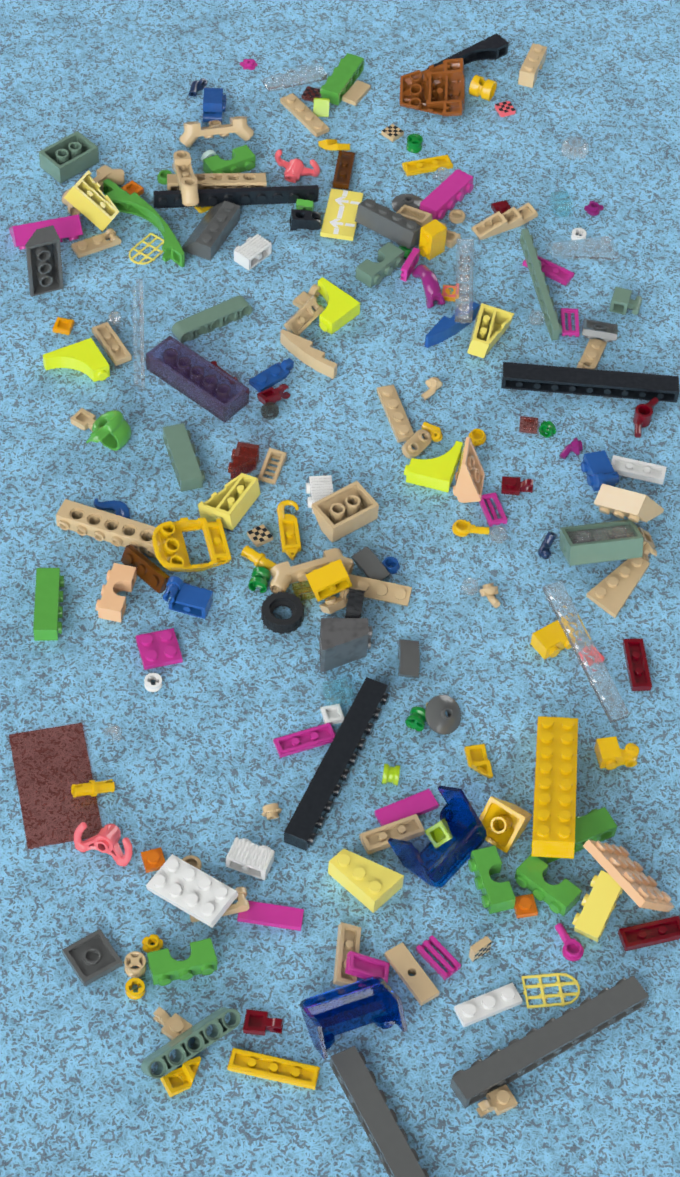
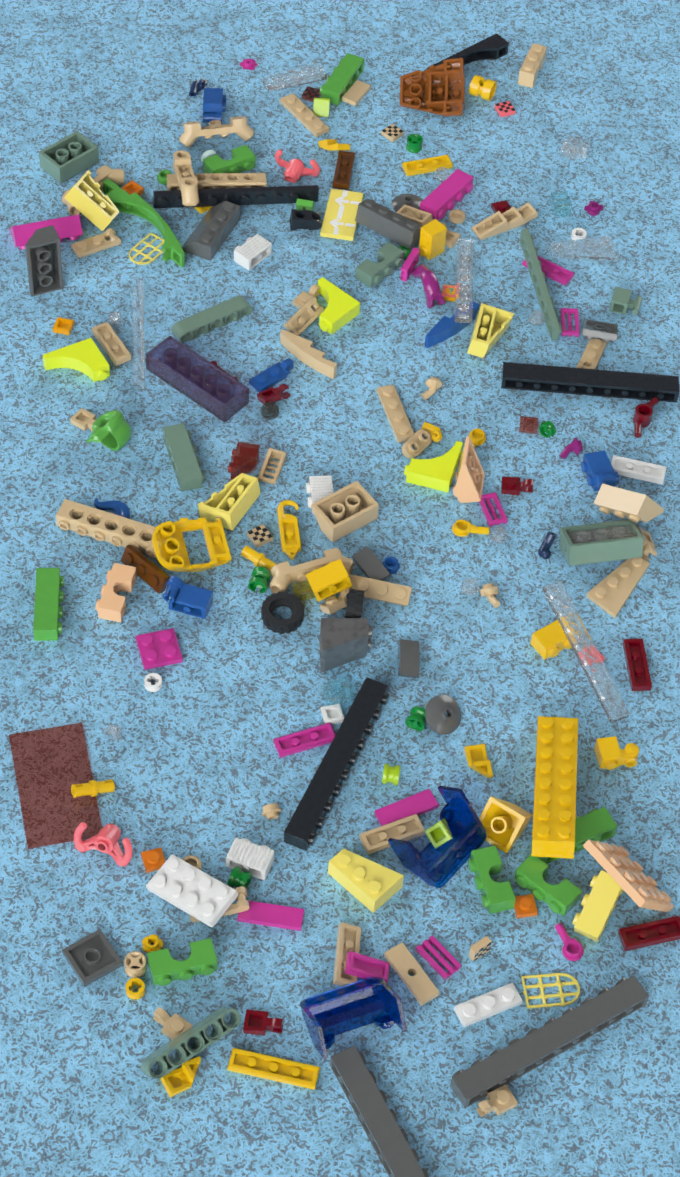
(239, 878): none -> green wheel

